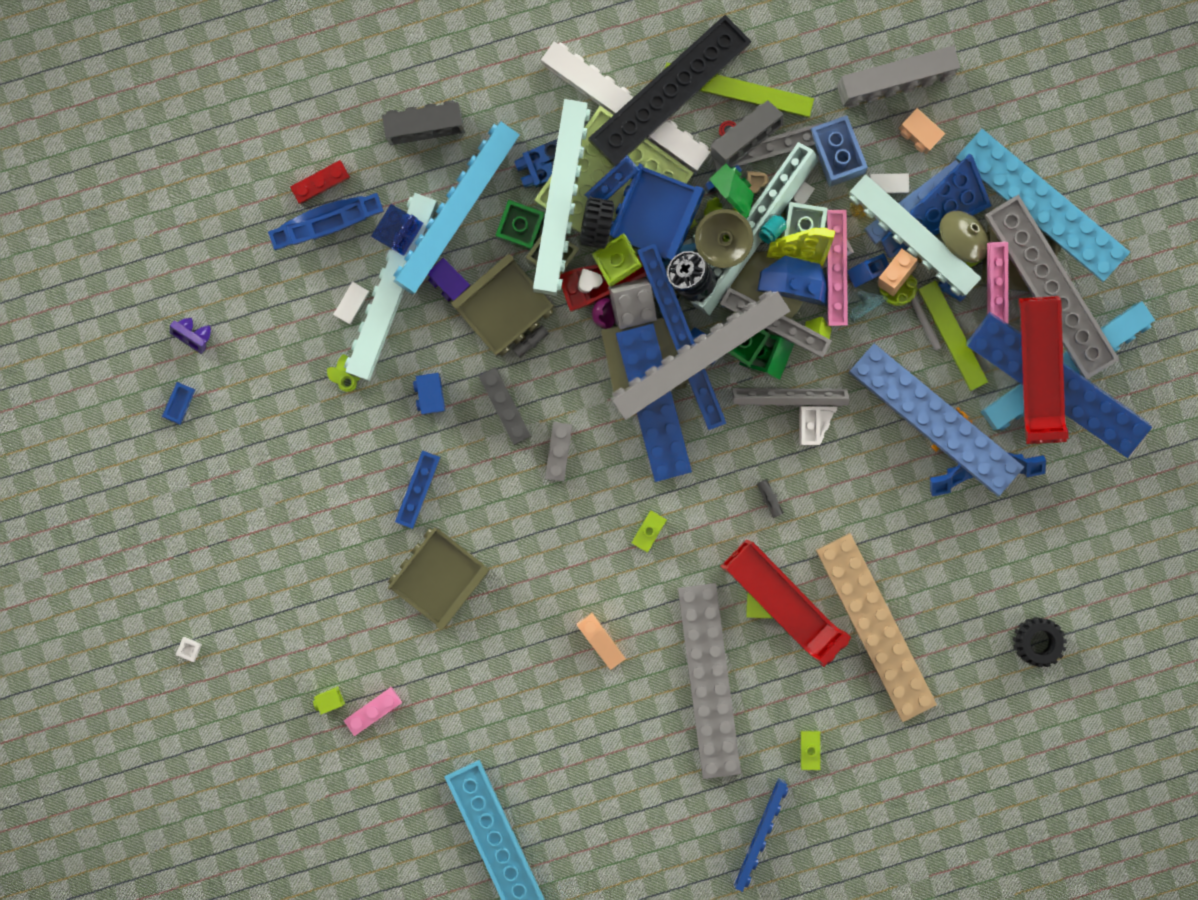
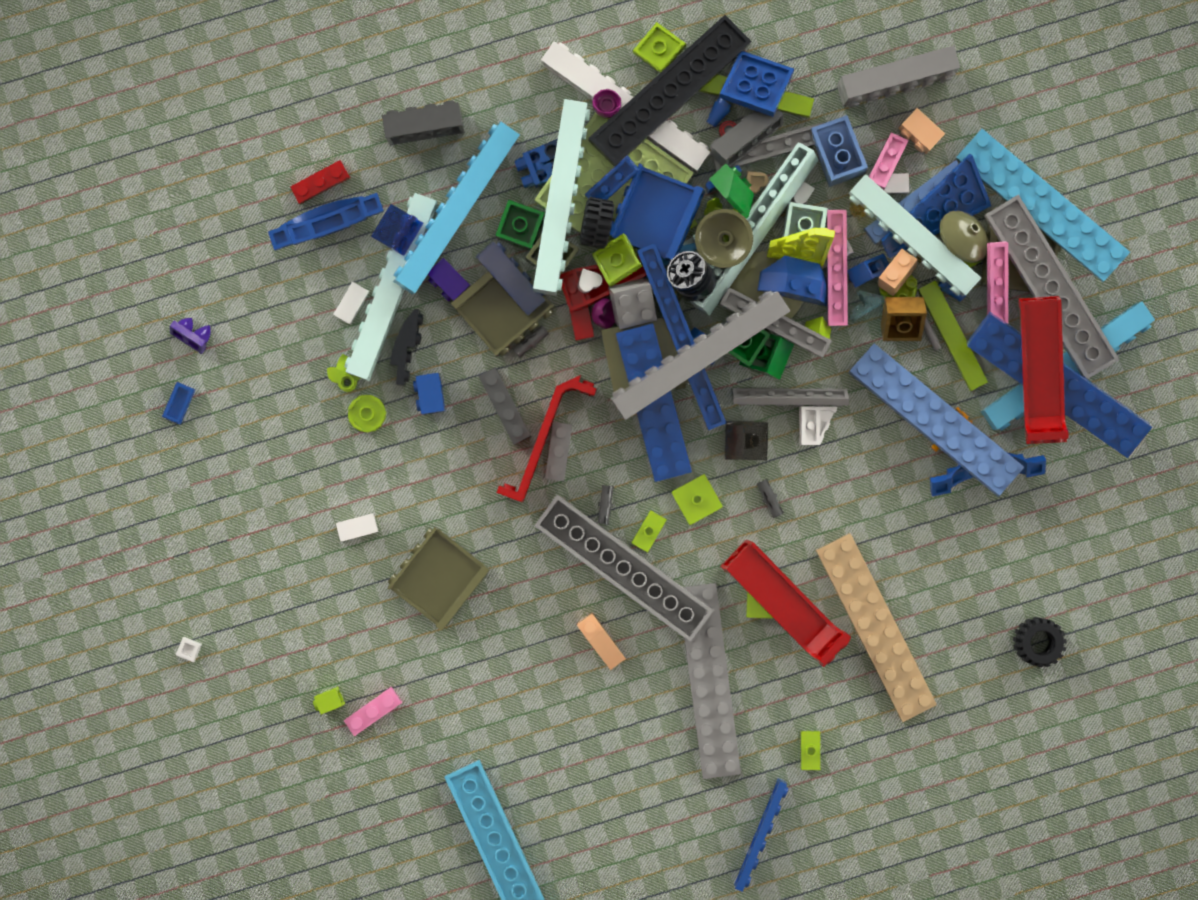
(357, 527): none -> white tile
(366, 413): none -> lime tile
(407, 338): none -> black slope
(417, 489): blue plate -> none
(509, 277): none -> dark blue brick
(571, 385): none -> red panel
(582, 324): none -> red tile
(605, 504): none -> dark grey pin
(606, 103): none -> magenta hair
(624, 568): none -> light grey brick
(659, 47): none -> lime plate
(696, 499): none -> lime plate
(718, 112): none -> blue cone
(746, 440): none -> clear smoke slope
(756, 83): none -> blue plate
(772, 229): teal brick -> none
(888, 160): none -> bright pink plate
(903, 318): none -> pearl gold brick

